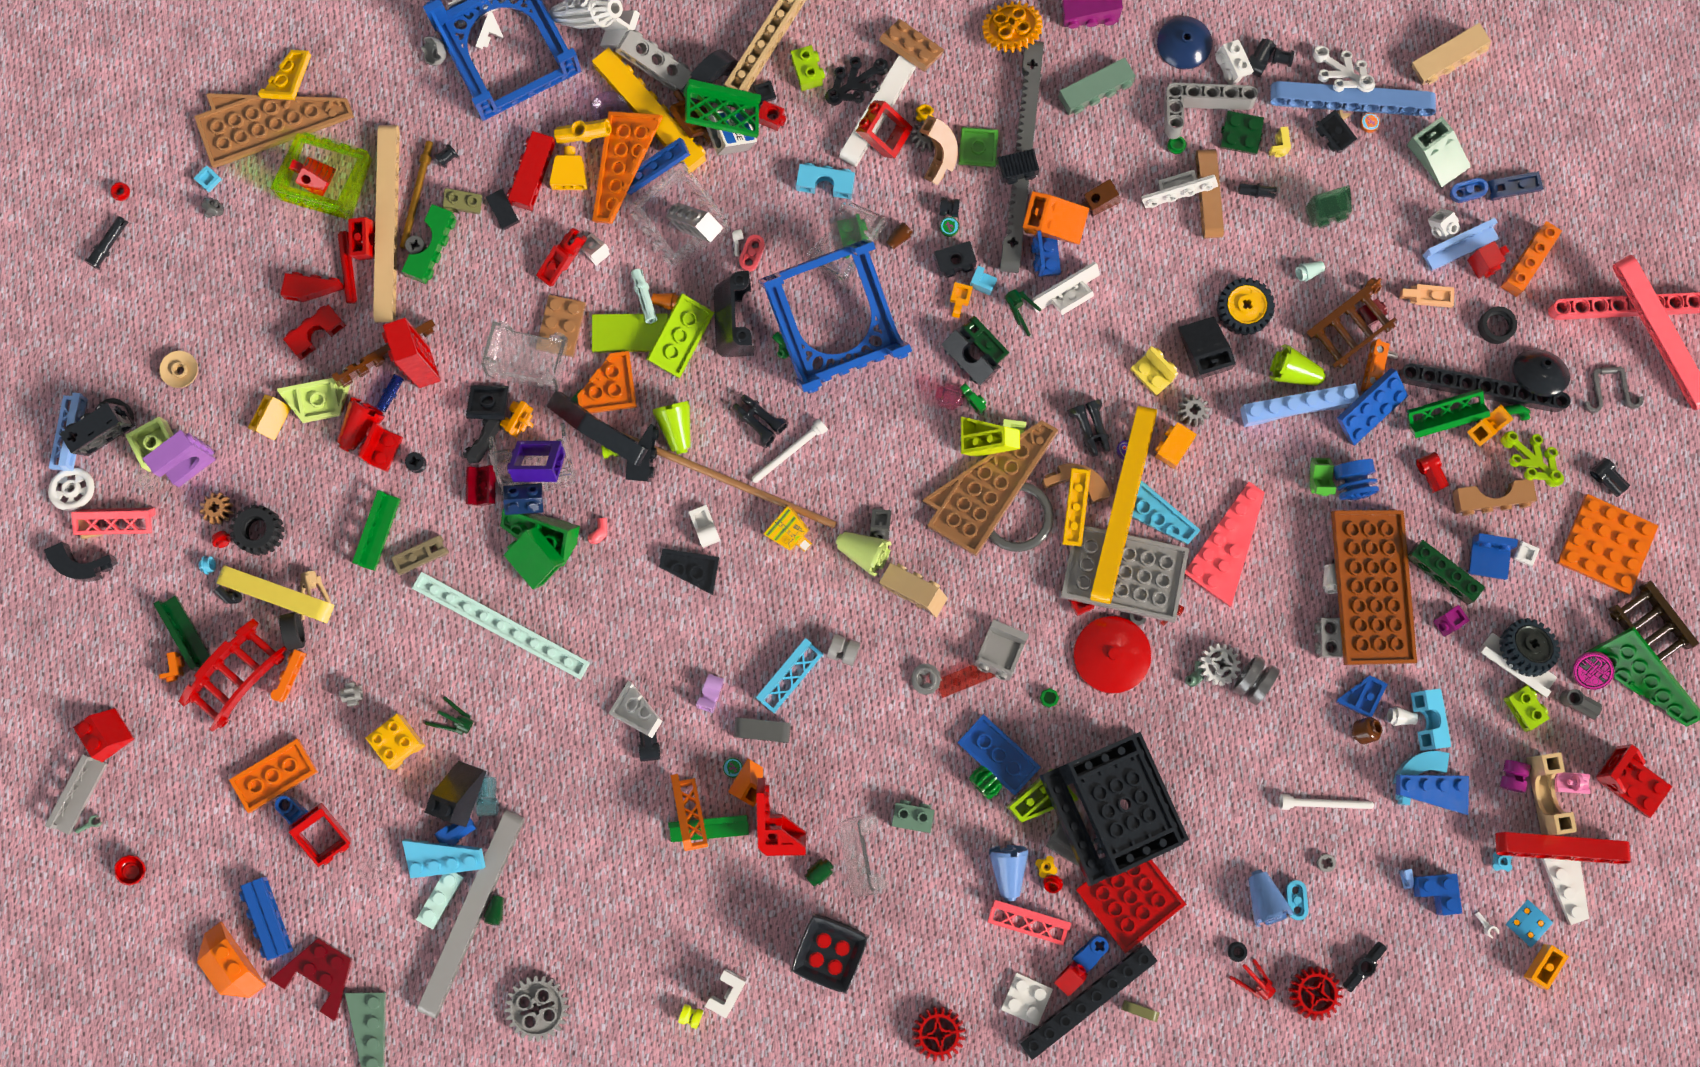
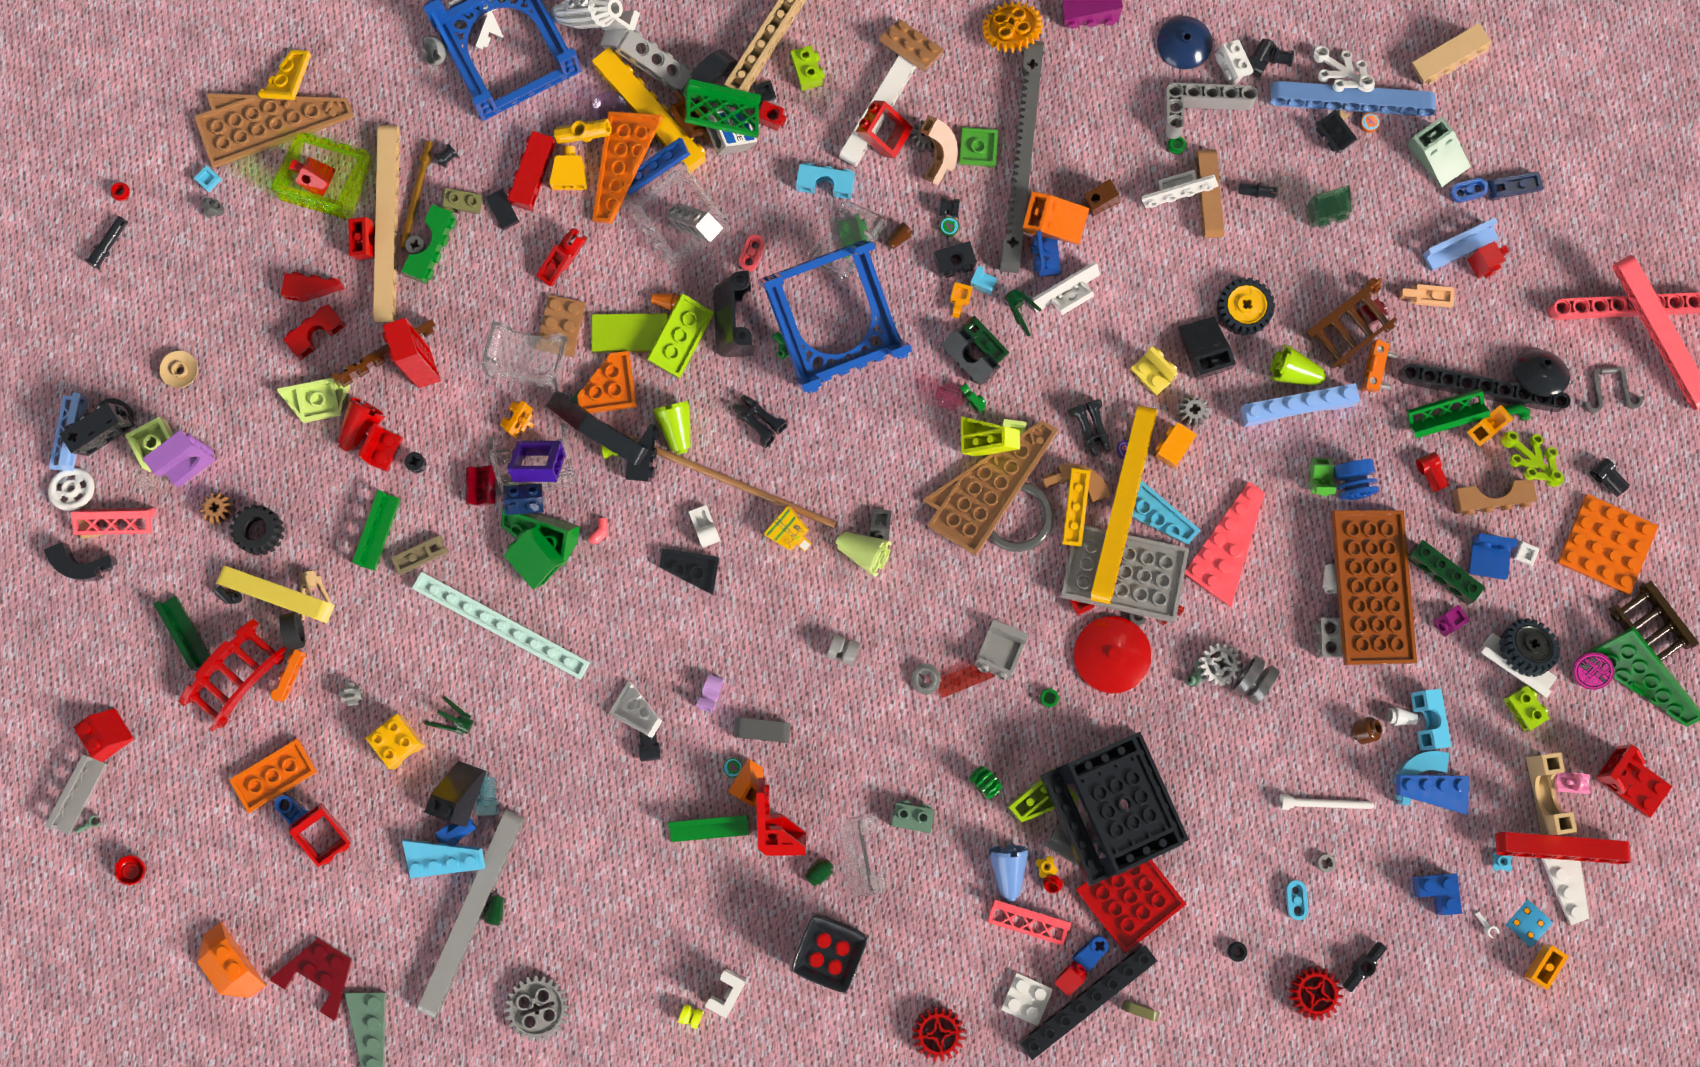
(176, 664): orange bracket -> none
(207, 564): medium azure plate -> none
(221, 539): red plate -> none
(266, 919): blue brick -> none
(269, 417): yellow panel -> none
(347, 268): red axle -> none
(389, 393): clear blue pin -> none
(439, 899): light aqua plate -> none
(477, 451): black piece -> none
(487, 402): black plate -> none
(595, 249): white slope -> none
(641, 289): light aqua pin -> none
(681, 811): orange fence -> none
(737, 235): white hand -> none
(784, 670): medium azure fence -> none
(817, 428): white piece -> none
(855, 82): black plant -> none
(914, 588): tan wedge -> none
(923, 111): yellow plate -> none
(999, 754): blue plate -> none
(1017, 166): black brick -> none
(1097, 86): sand green brick -> none
(1242, 132): dark green plate -> none
(1264, 988): red plant -> none
(1267, 900): medium blue cone -> none
(1283, 141): light yellow bracket -> none
(1309, 270): light aqua cone -> none
(1364, 696): blue wing -> none
(1372, 406): blue plate -> none
(1407, 878): light blue tile -> none
(1444, 224): white brick -> none
(1485, 332): black tyre -> none
(1515, 769): magenta wheel -> none
(1531, 258): orange brick -> none
(1581, 703): dark grey piece -> none

